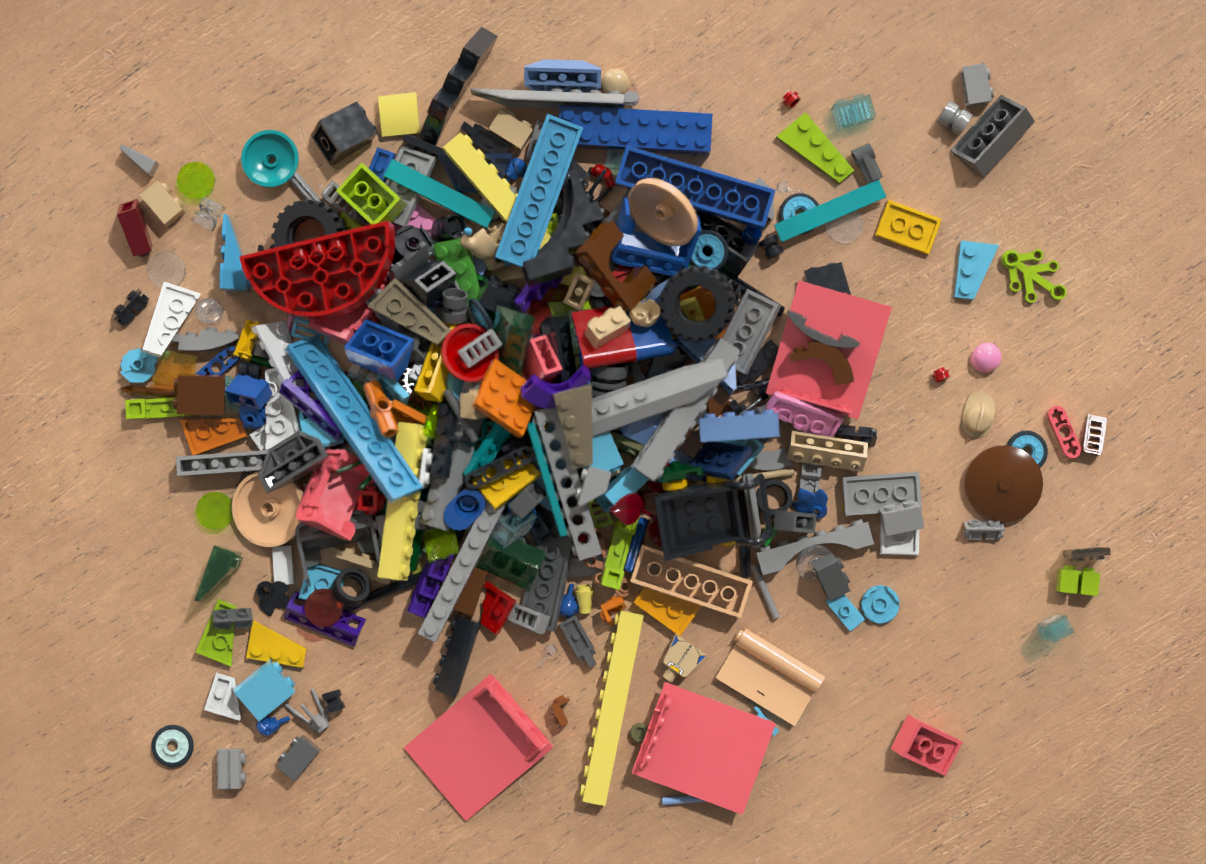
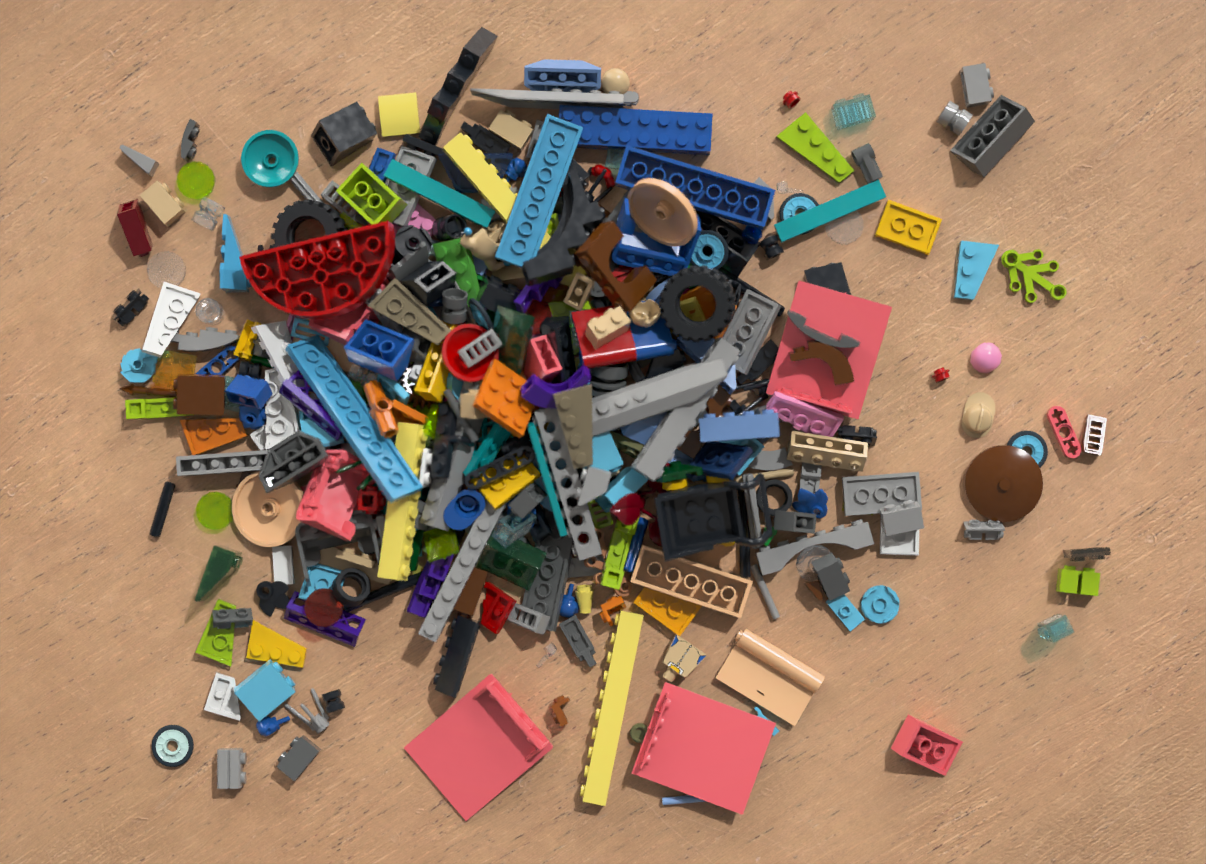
(162, 509): none -> black axle
(188, 148): none -> dark grey slope
(815, 589): none -> reddish brown slope

